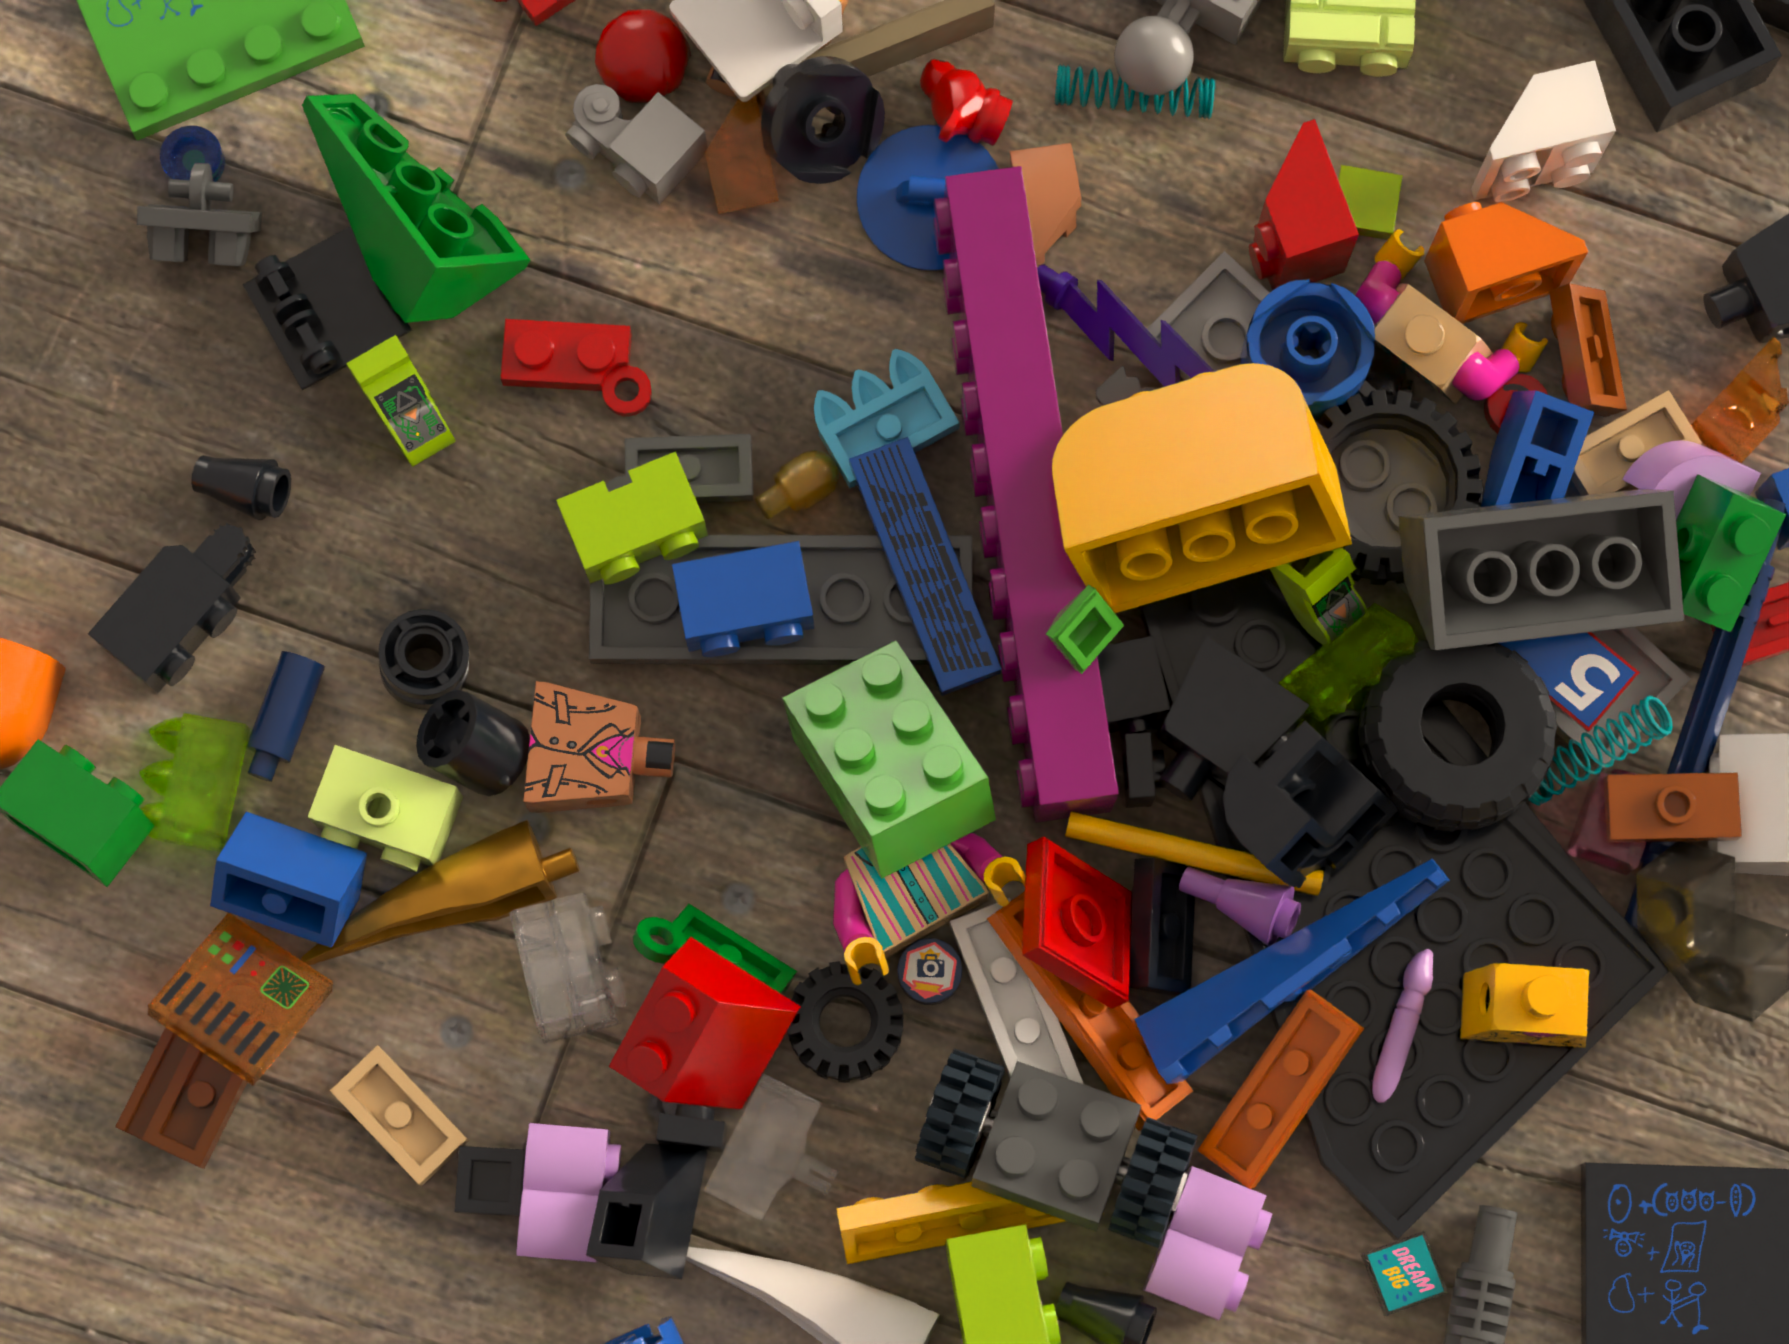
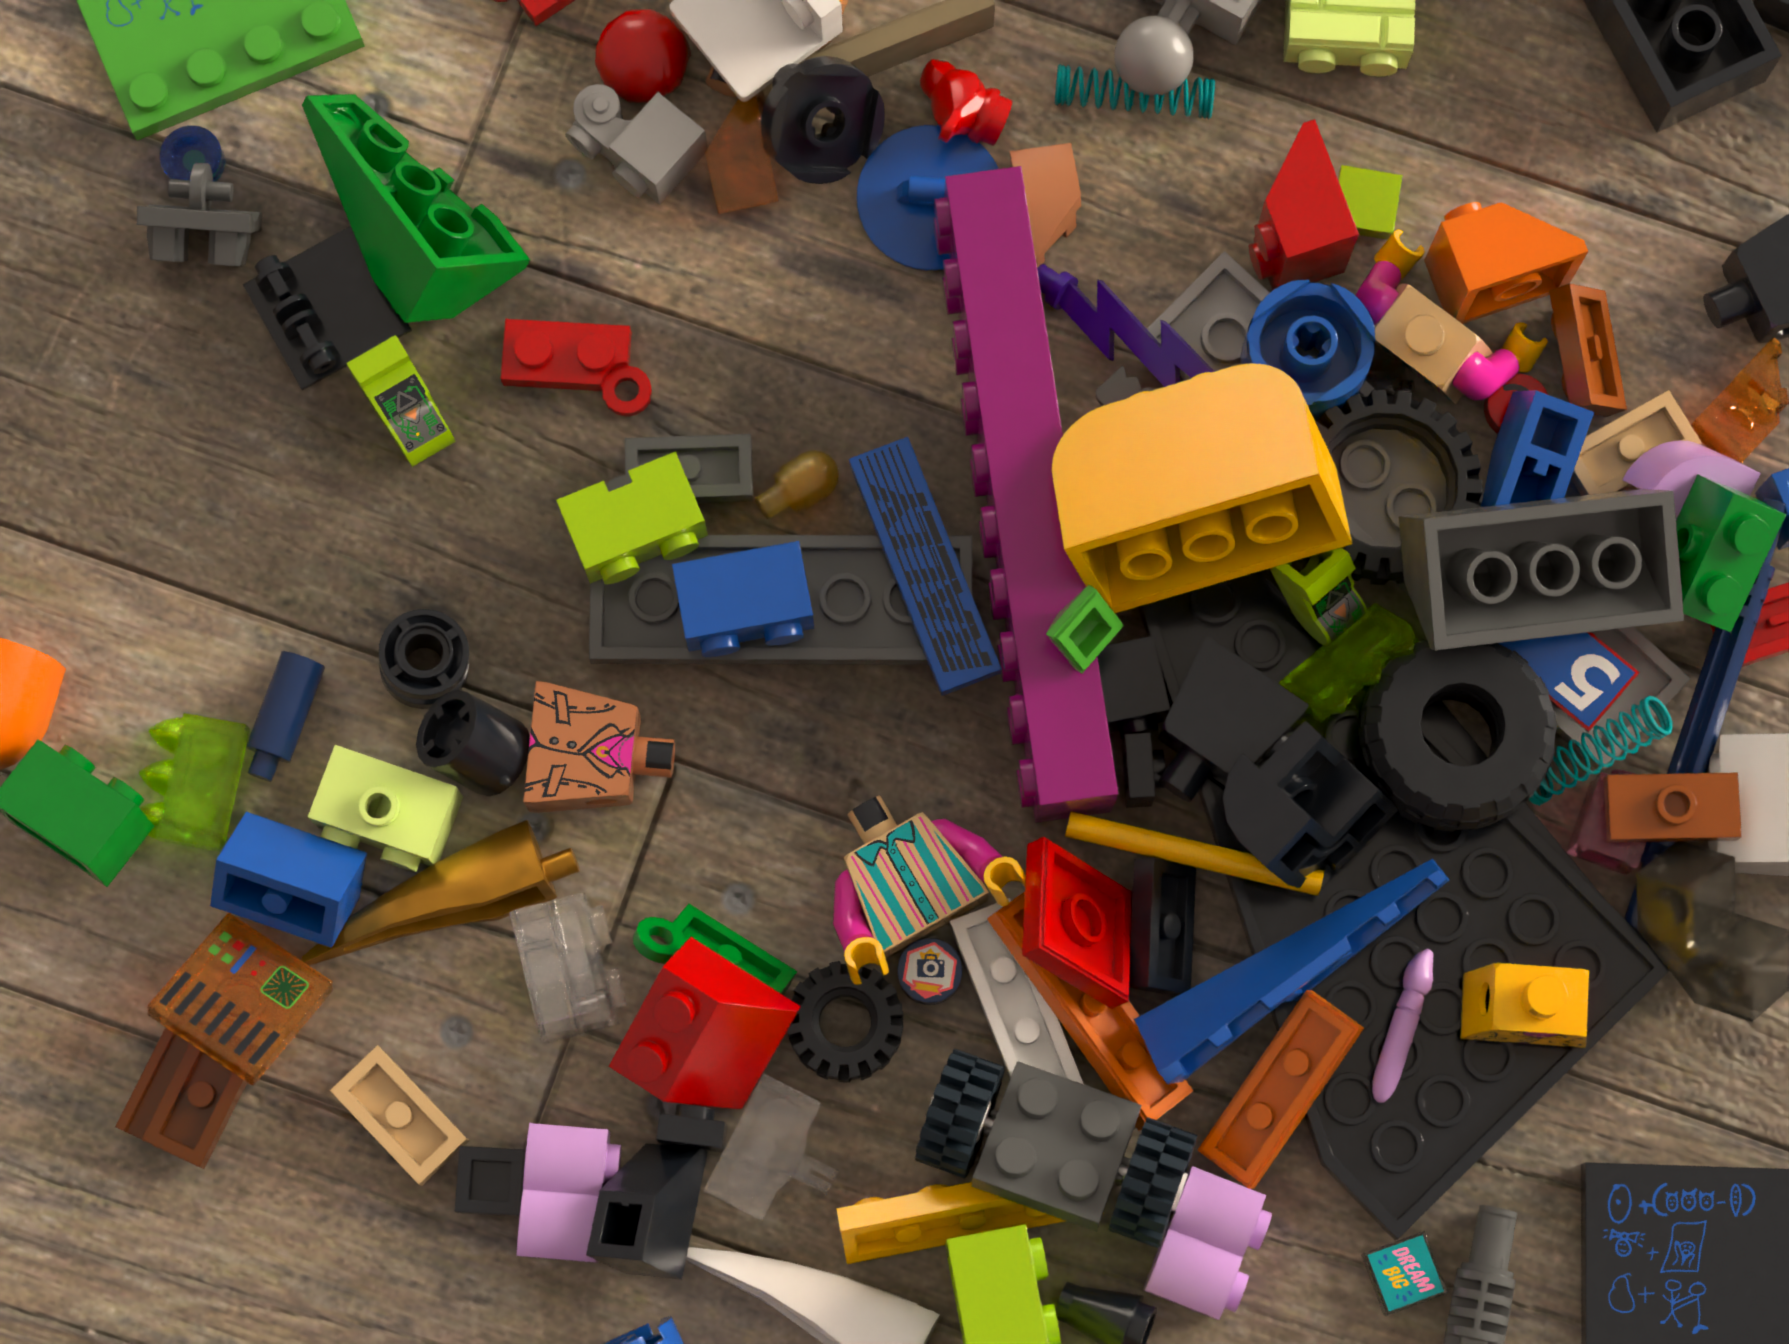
(176, 607): black hinge -> none
(247, 485): black cone -> none
(883, 414): medium azure plate -> none
(889, 759): bright green brick -> none
(1258, 907): medium lavender cone -> none
(1549, 136): white slope -> none

